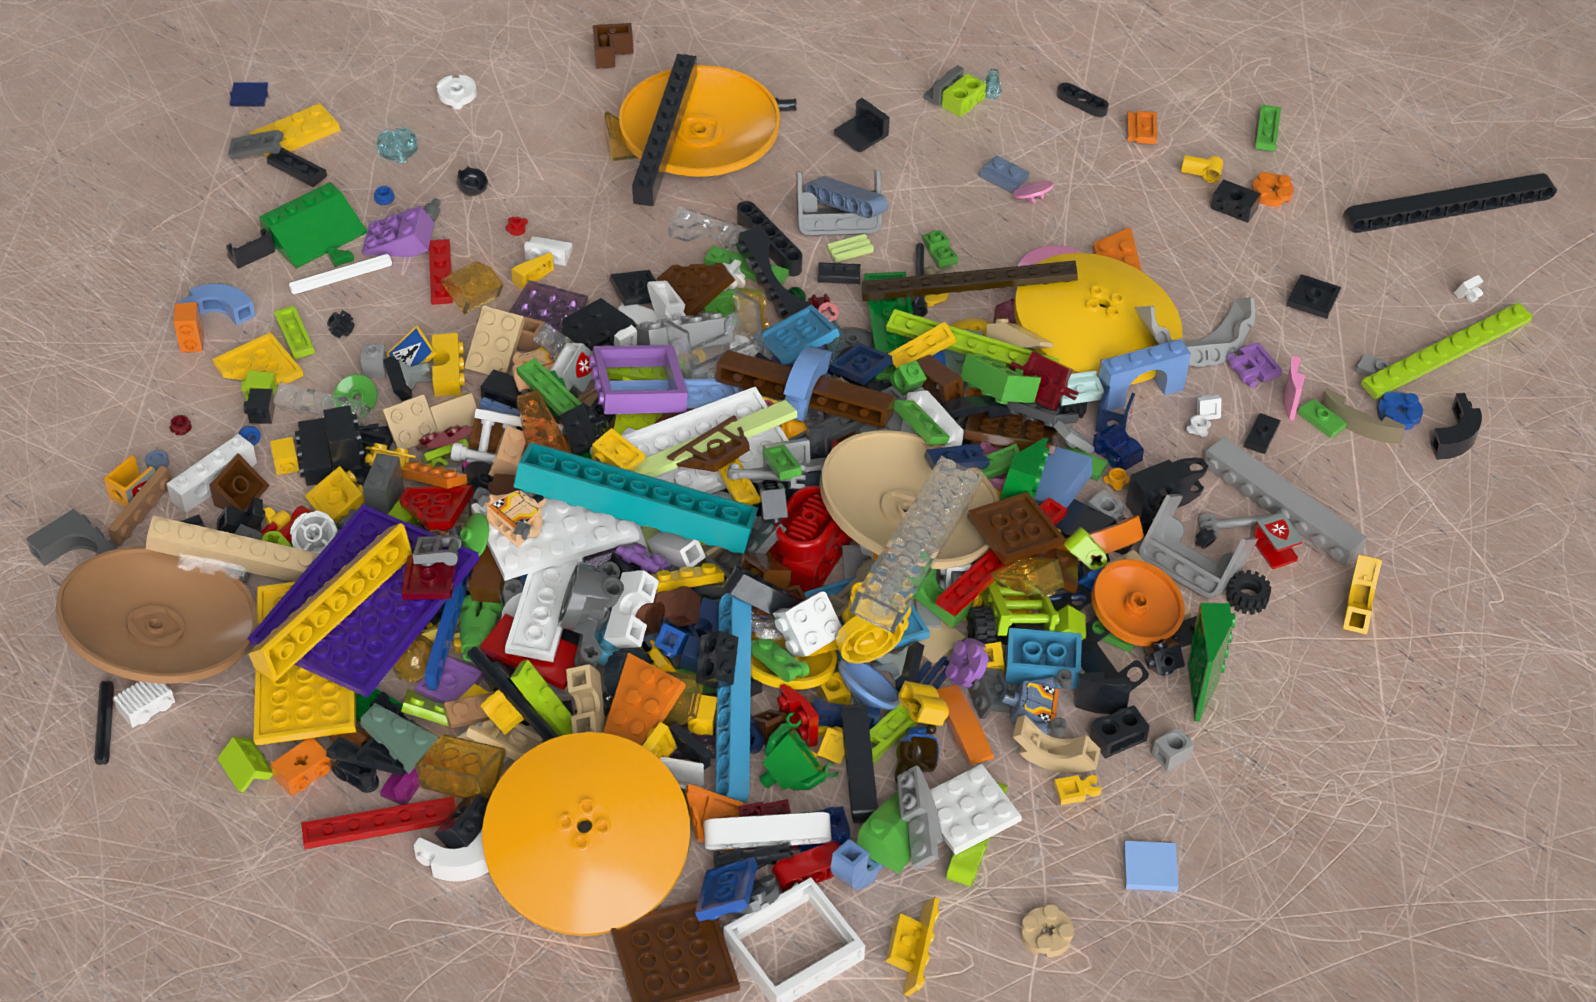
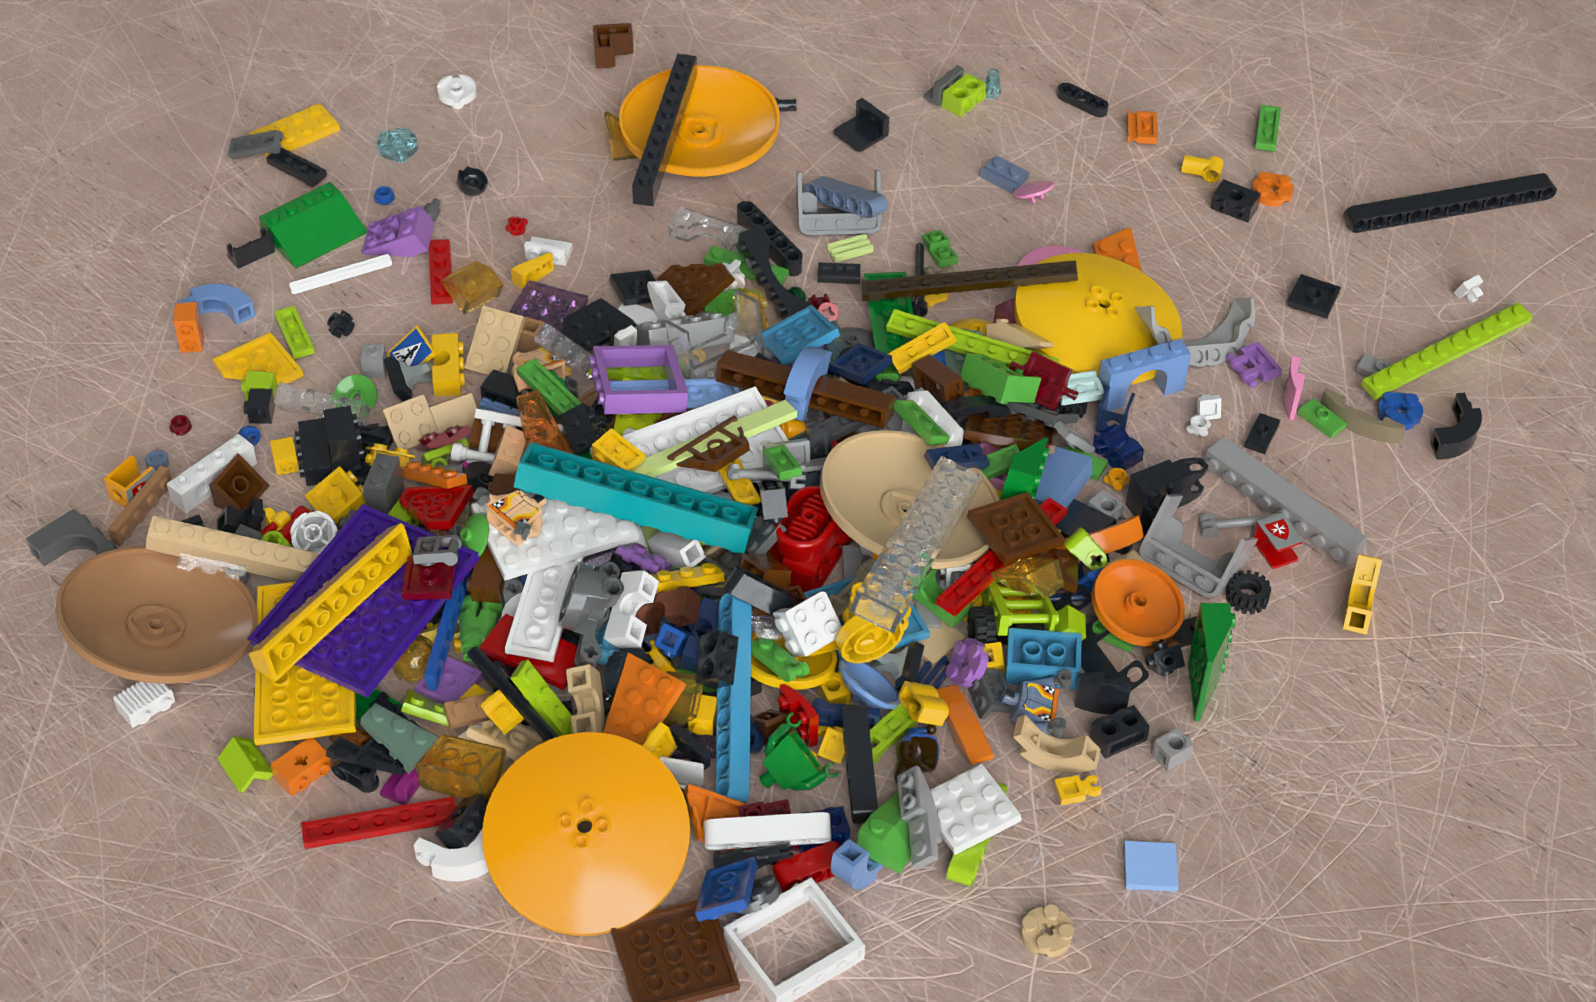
(104, 723): black axle -> none
(249, 94): clear blue piece -> none
(339, 257): green tile -> none
(574, 366): piece -> none
(908, 378): bright green brick -> none
(911, 943): yellow bracket -> none
(1205, 538): black plate -> none

